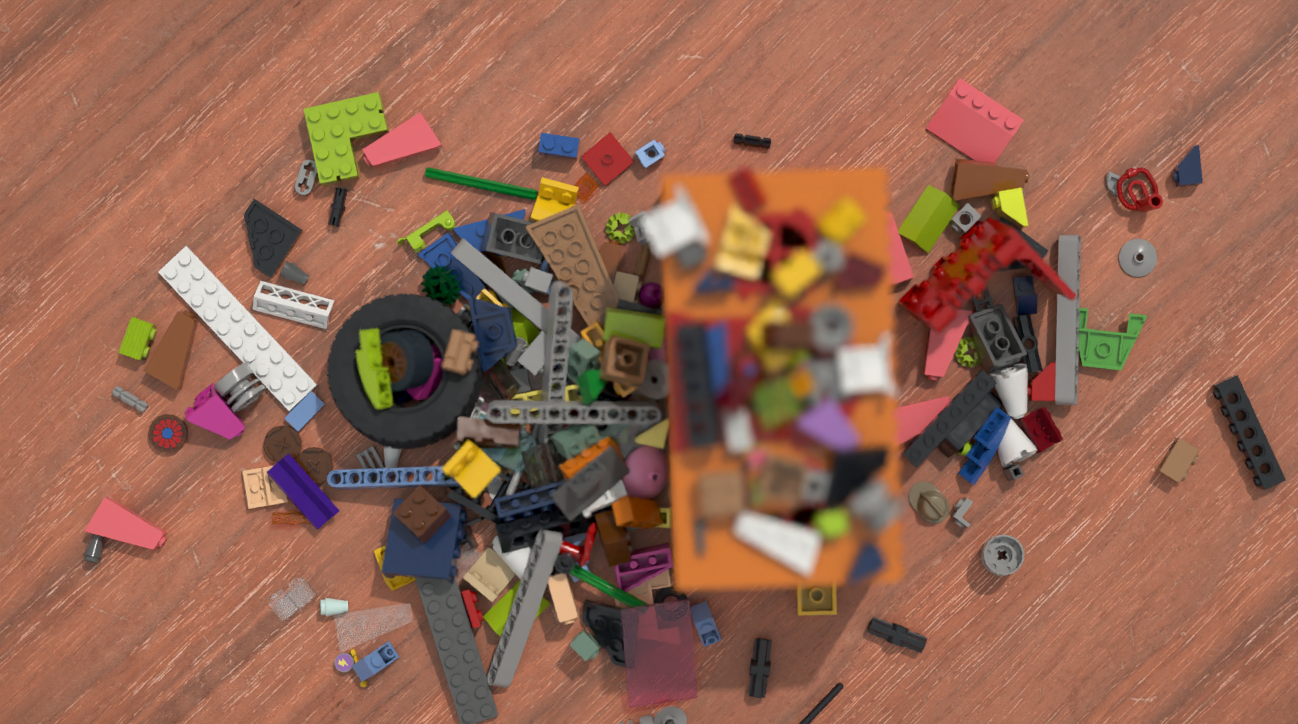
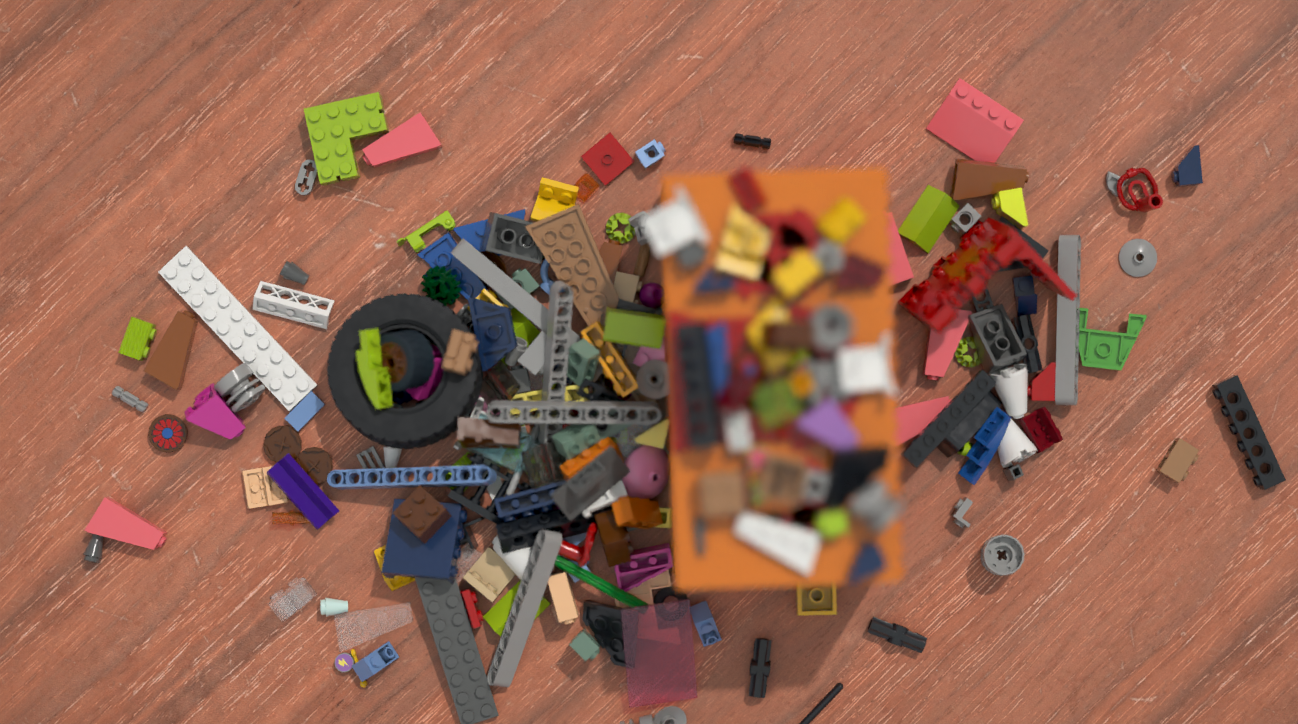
(269, 237): black plate -> none
(337, 206): black pin -> none
(472, 469): yellow bracket -> none
(480, 183): green axle -> none
(537, 280): light grey brick -> none
(559, 146): blue brick -> none
(565, 559): black wheel -> none
(590, 385): green slope -> none
(624, 361): medium nougat brick -> none
(929, 502): dark tan piece -> none

